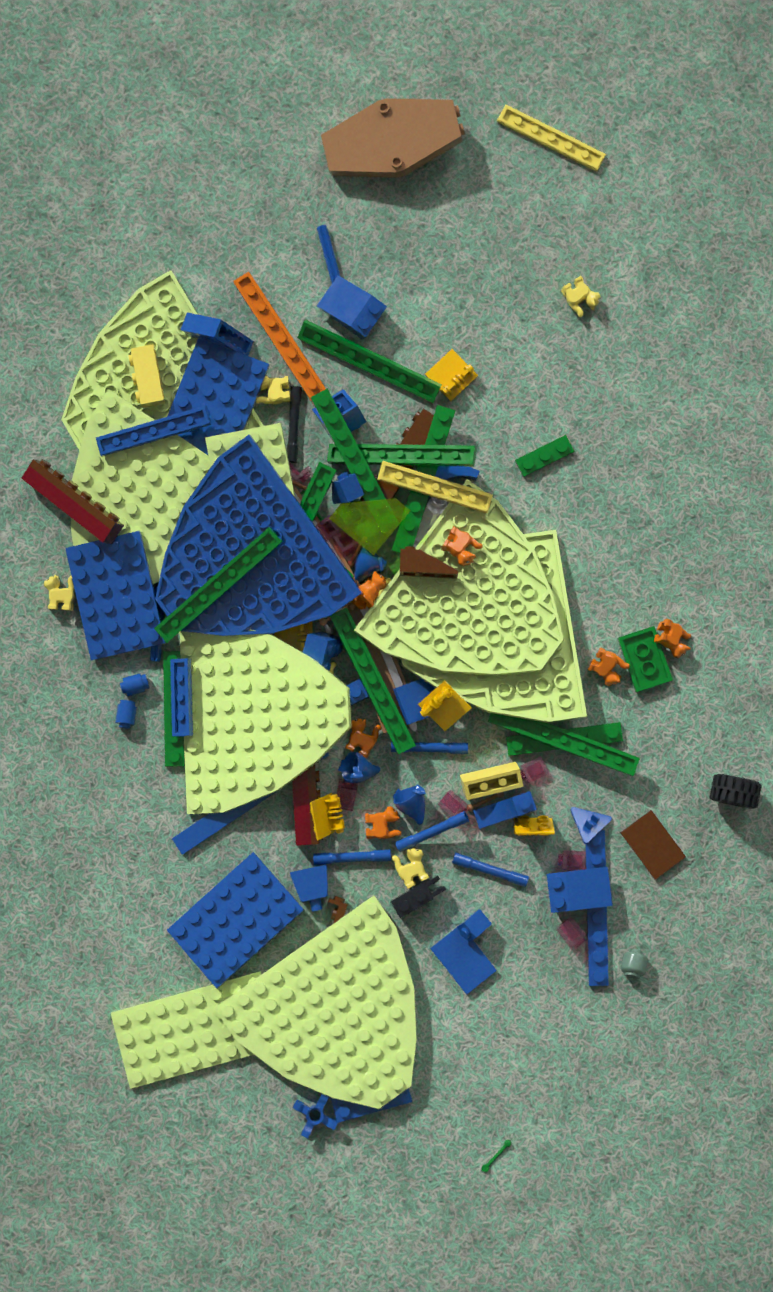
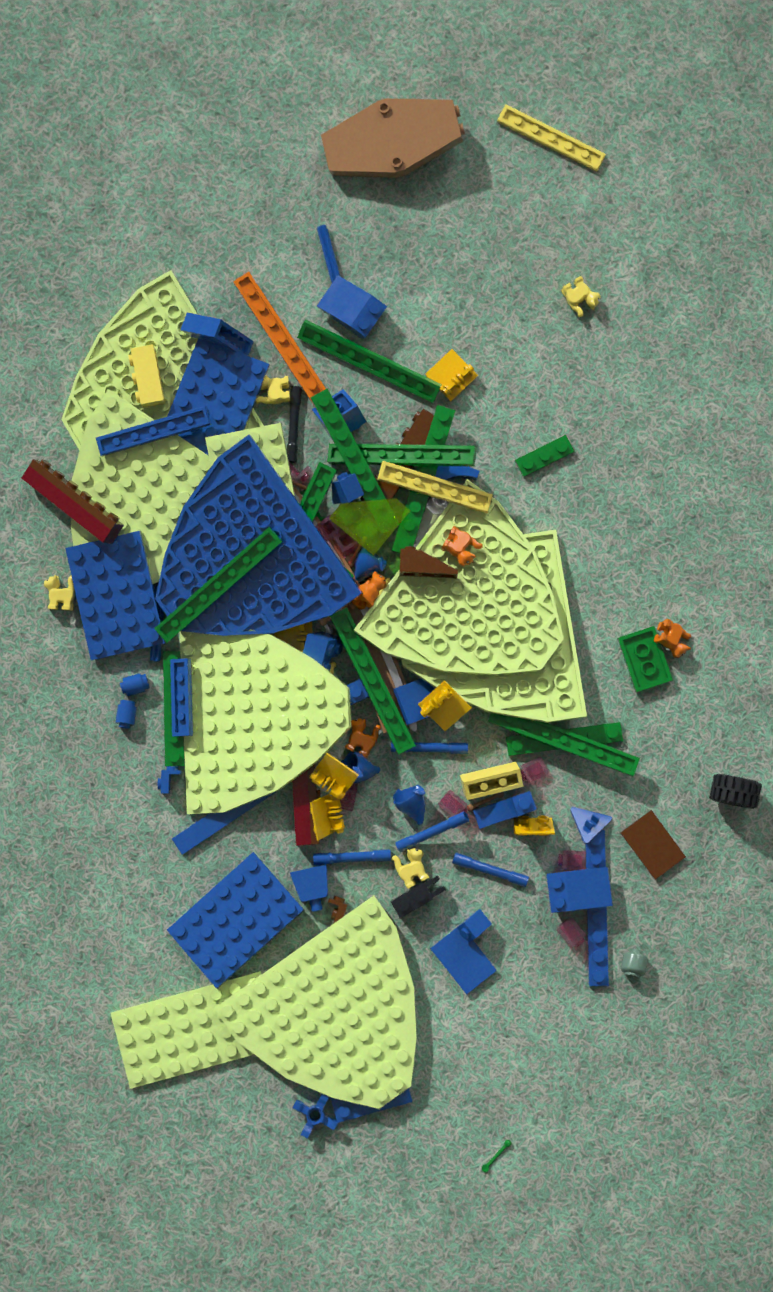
(164, 782): none -> blue bracket
(334, 775): none -> yellow hinge
(379, 822): orange animal -> none
(607, 663): orange animal -> none

